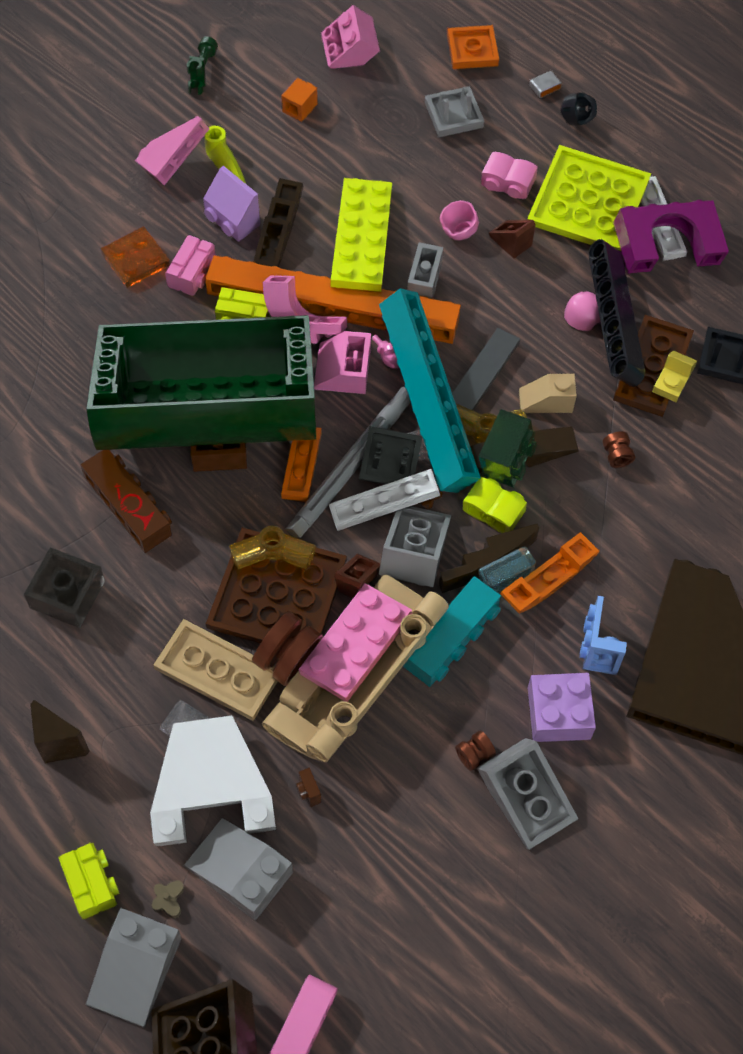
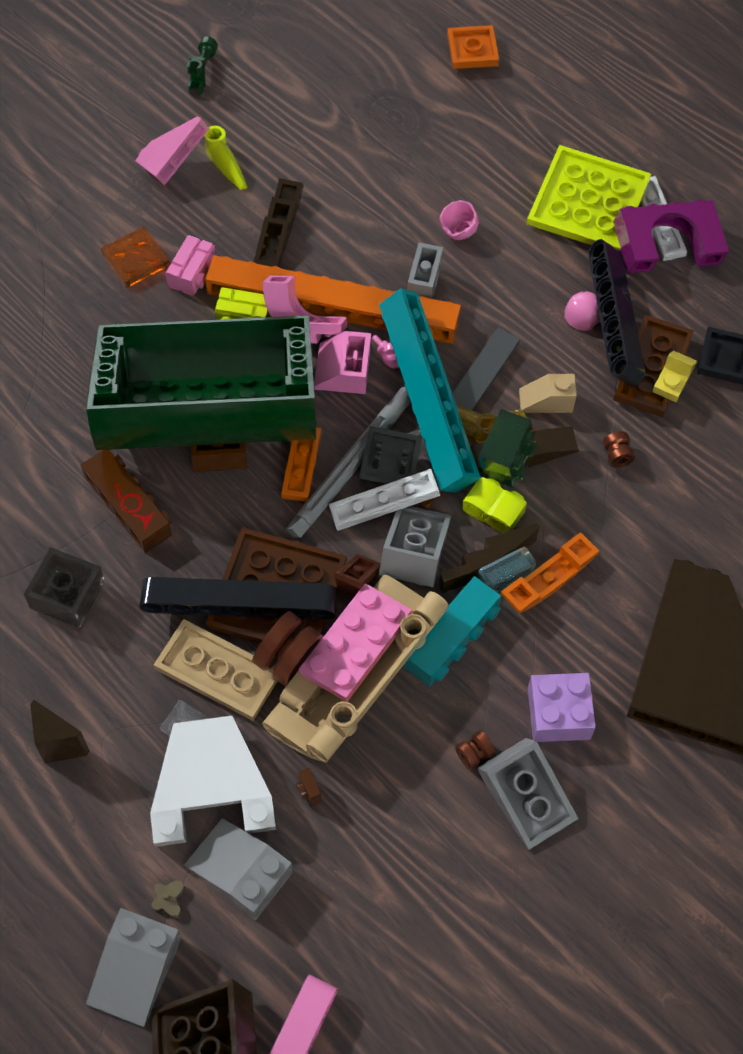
(88, 880): neon yellow brick -> none
(232, 205): lavender slope -> none
(237, 598): none -> black beam
(288, 549): clear yellow piece -> none
(299, 99): orange brick -> none
(350, 39): bright pink slope -> none
(361, 235): neon yellow plate -> none
(454, 111): light grey plate -> none
(509, 175): bright pink brick -> none
(514, 236): copper slope -> none
(545, 84): flat silver piece -> none
(574, 109): black piece -> none
(600, 653): light blue bracket -> none

